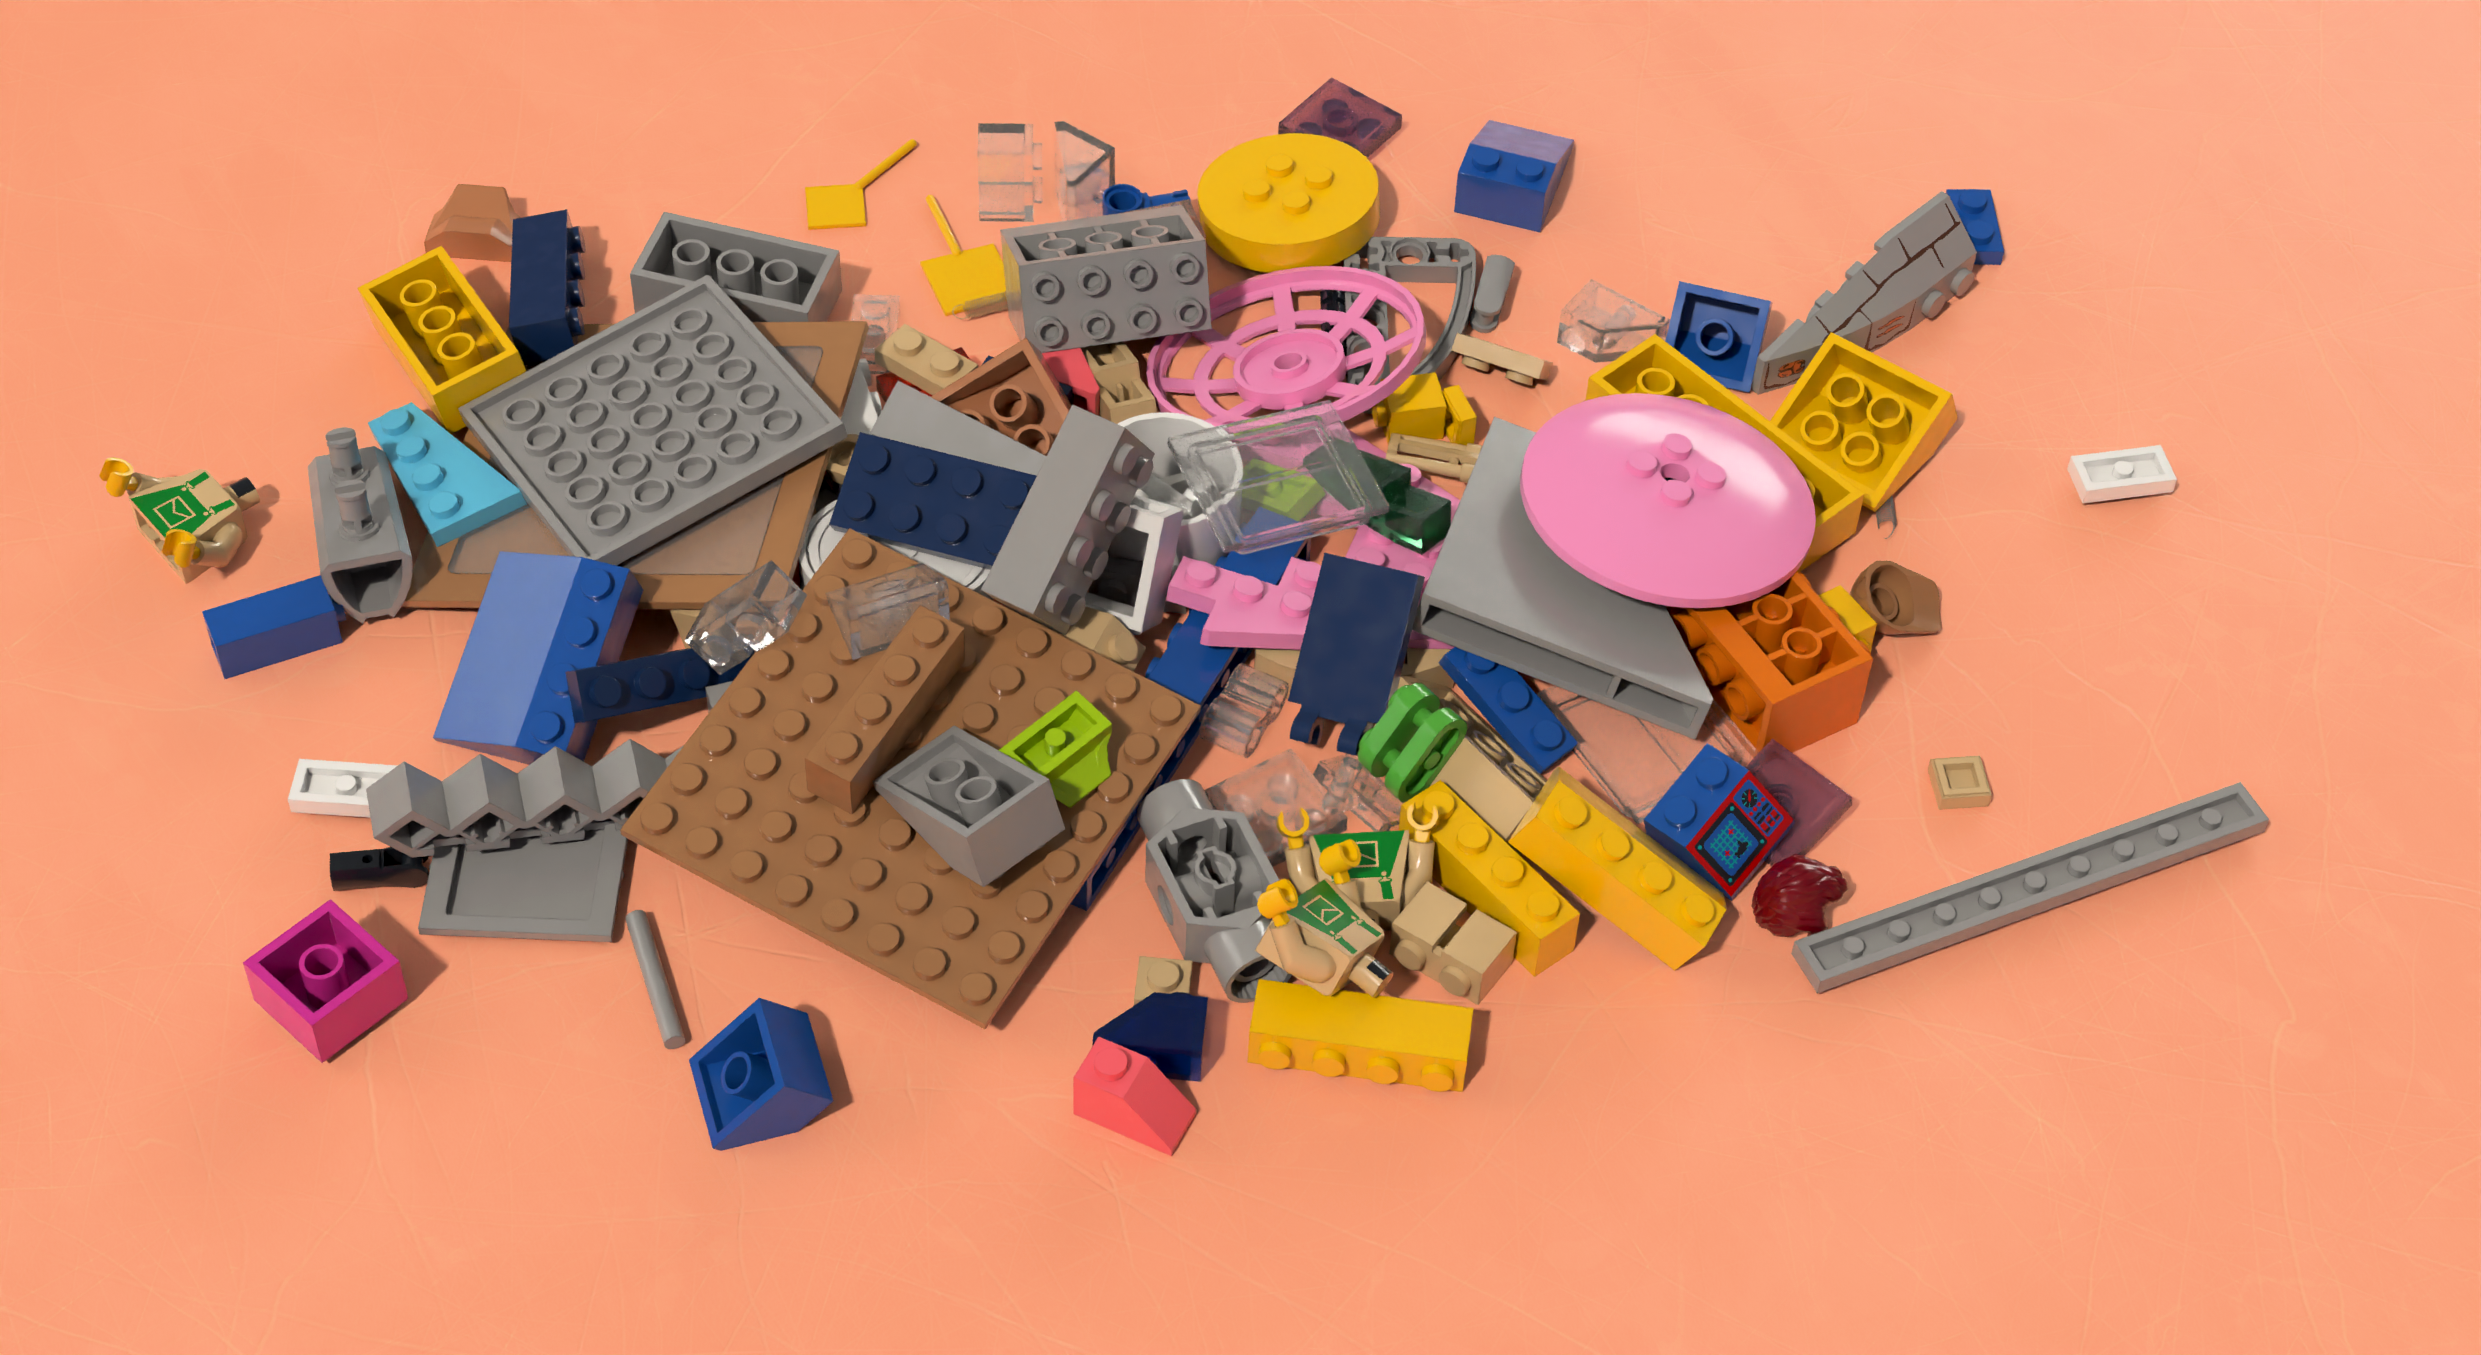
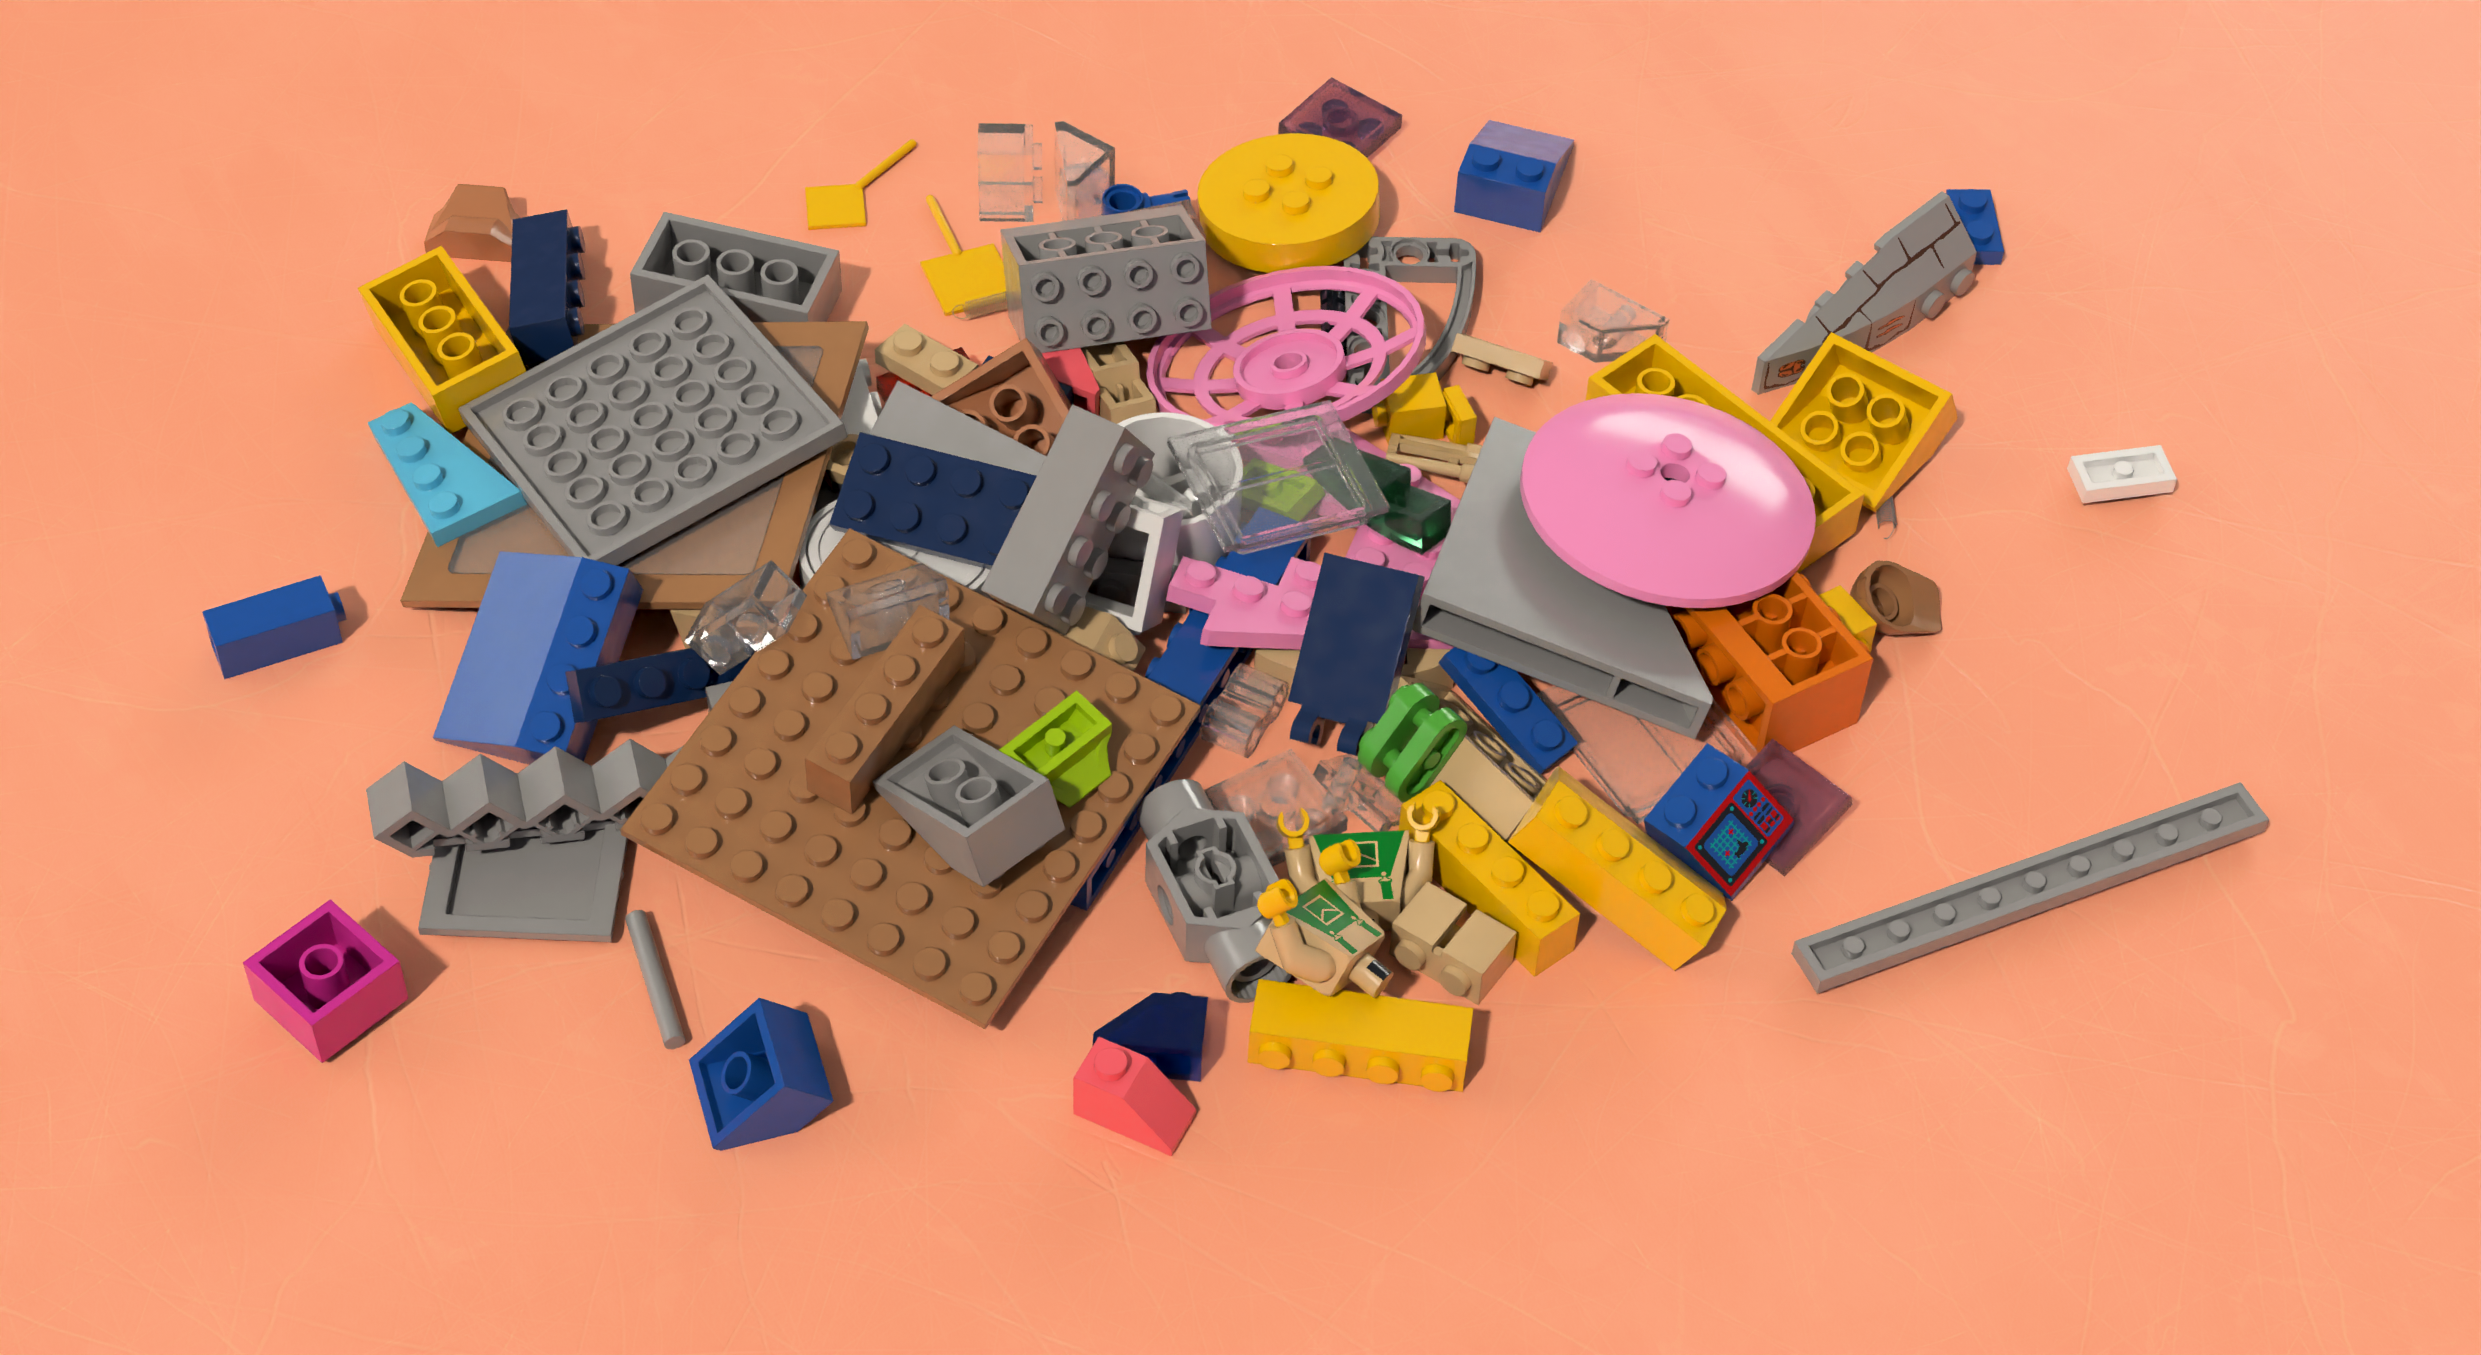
(185, 516): torso -> none
(334, 787): white plate -> none
(359, 528): light grey piece -> none
(376, 869): black bar -> none
(883, 319): clear plate -> none
(1162, 976): tan plate -> none
(1491, 293): light grey bar -> none
(1719, 332): blue slope -> none
(1795, 895): dark red hair -> none
(1959, 782): tan tile -> none

